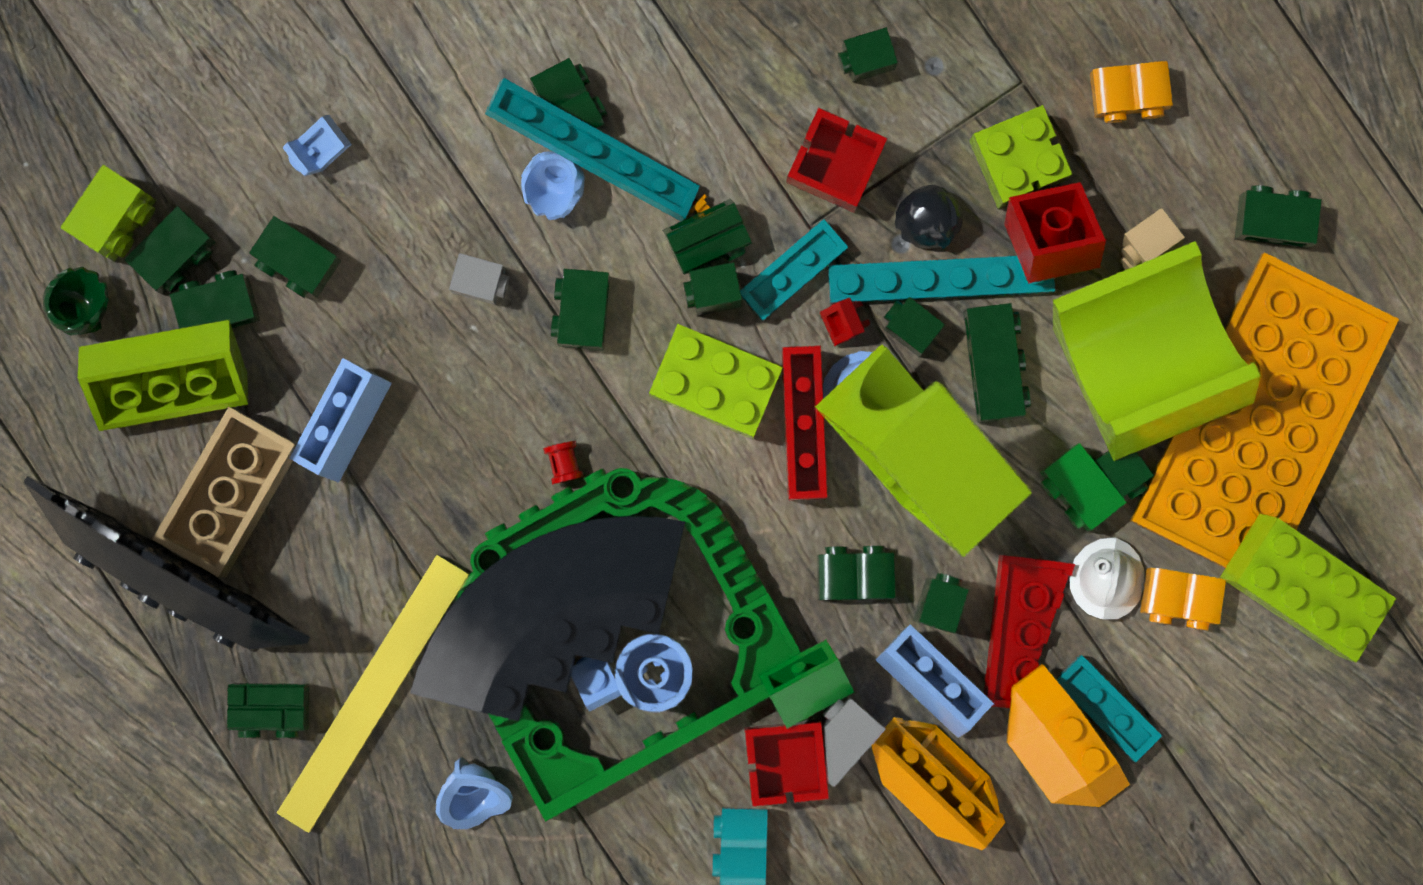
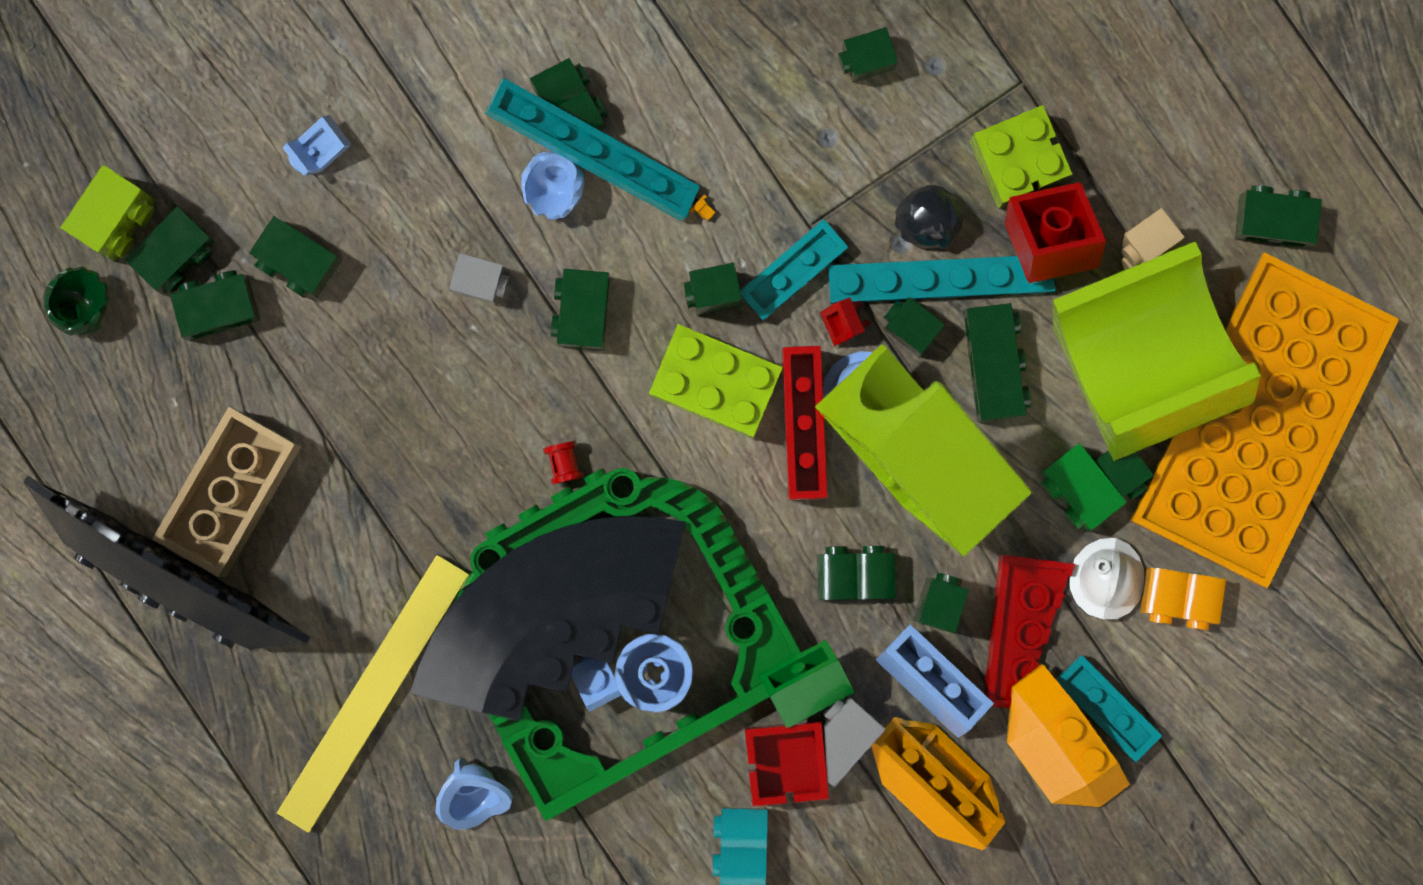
(163, 375): lime brick -> none
(268, 707): dark green brick -> none
(340, 420): light blue brick -> none
(708, 237): dark green brick -> none
(836, 164): red piece -> none
(1131, 90): light orange brick -> none
(1308, 587): lime brick -> none

